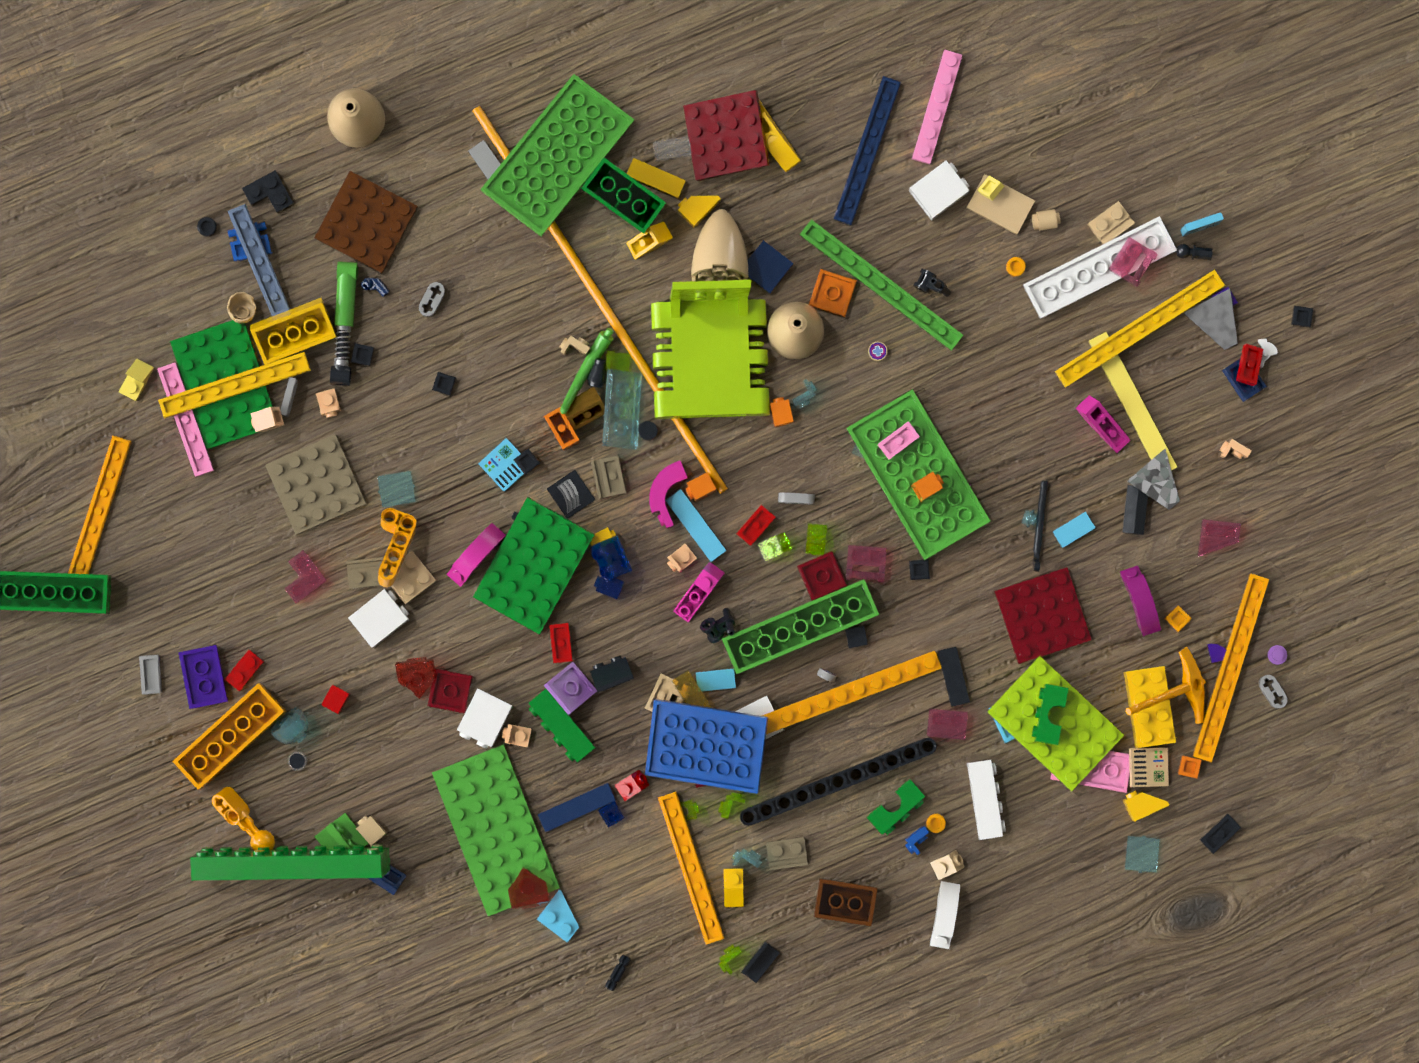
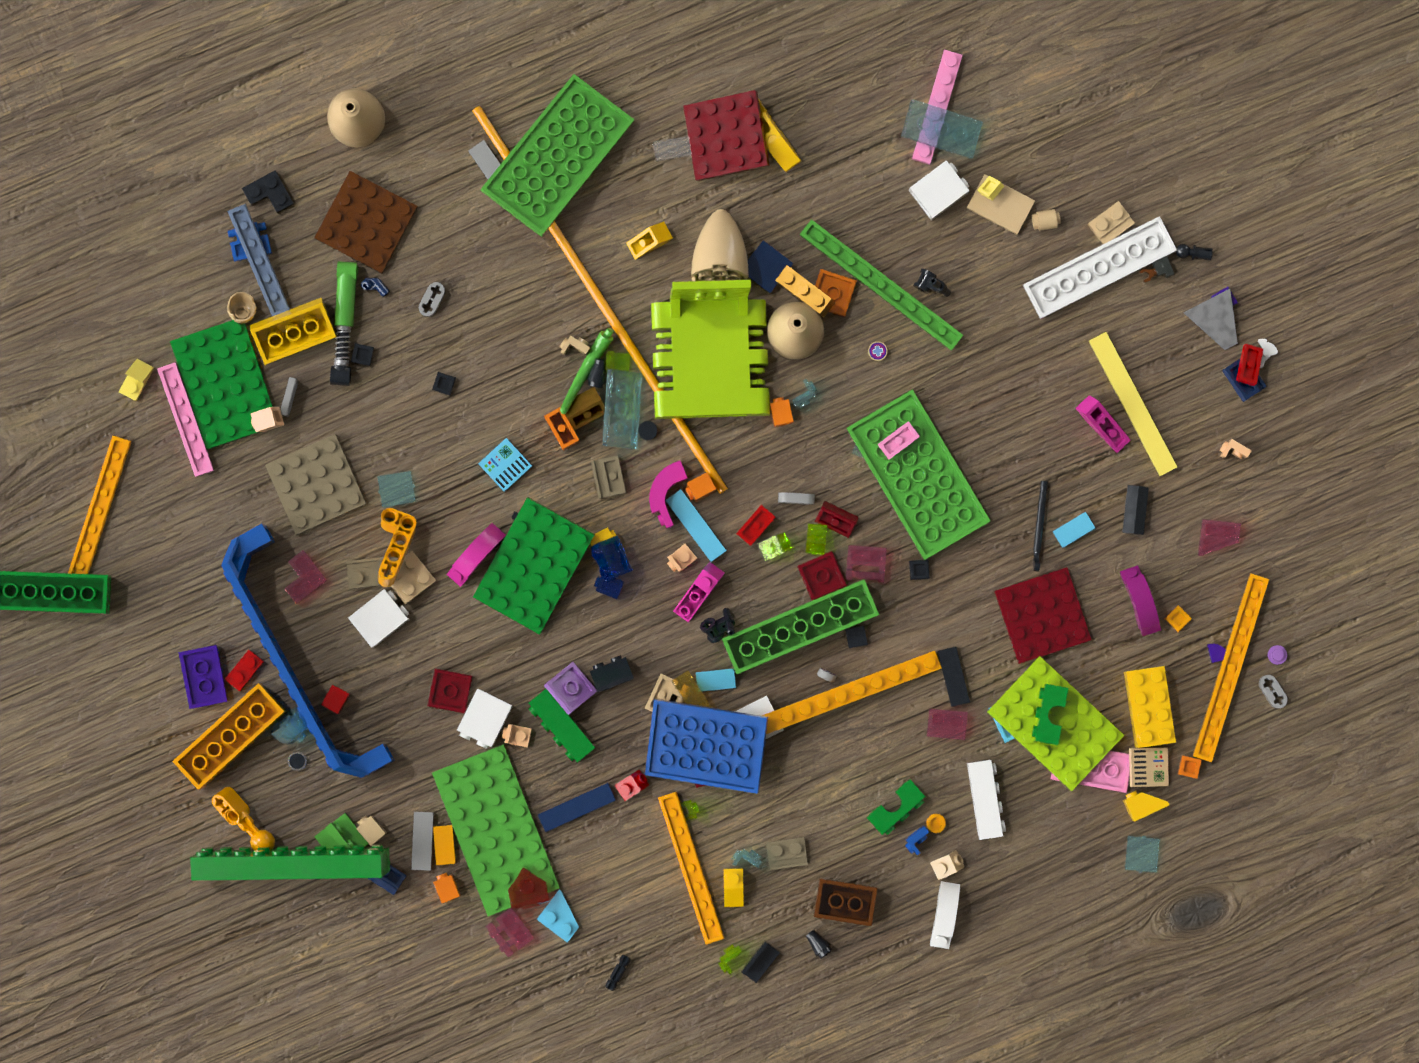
(150, 674): light grey tile -> none
(207, 226): black tile -> none
(234, 385): yellow tile -> none
(235, 569): none -> blue arch
(328, 403): light nougat bracket -> none
(416, 674): clear red plate -> none
(422, 840): none -> light grey tile
(444, 845): none -> light orange tile
(446, 887): none -> orange brick
(514, 928): none -> clear pink plate
(526, 461): black tile -> none
(560, 643): red plate -> none
(571, 494): black sticker -> none
(611, 814): clear blue tile -> none
(623, 195): green brick -> none
(656, 178): yellow tile -> none
(697, 208): yellow slope -> none
(725, 807): clear neon green bracket -> none
(805, 291): none -> brick
(819, 945): none -> black cone
(836, 519): none -> dark red slope
(847, 781): black beam -> none
(867, 150): dark blue tile -> none
(928, 486): orange brick -> none
(941, 129): none -> clear light blue tile
(1015, 266): light orange tile -> none
(1029, 518): clear light blue plate -> none
(1126, 259): clear pink plate -> none
(1139, 328): yellow plate -> none
(1157, 481): sticker -> none
(1160, 268): none -> pearl dark grey piece
(1191, 685): light orange piece -> none
(1201, 224): medium azure tile -> none
(1220, 833): black plate -> none
(1302, 316): black tile -> none

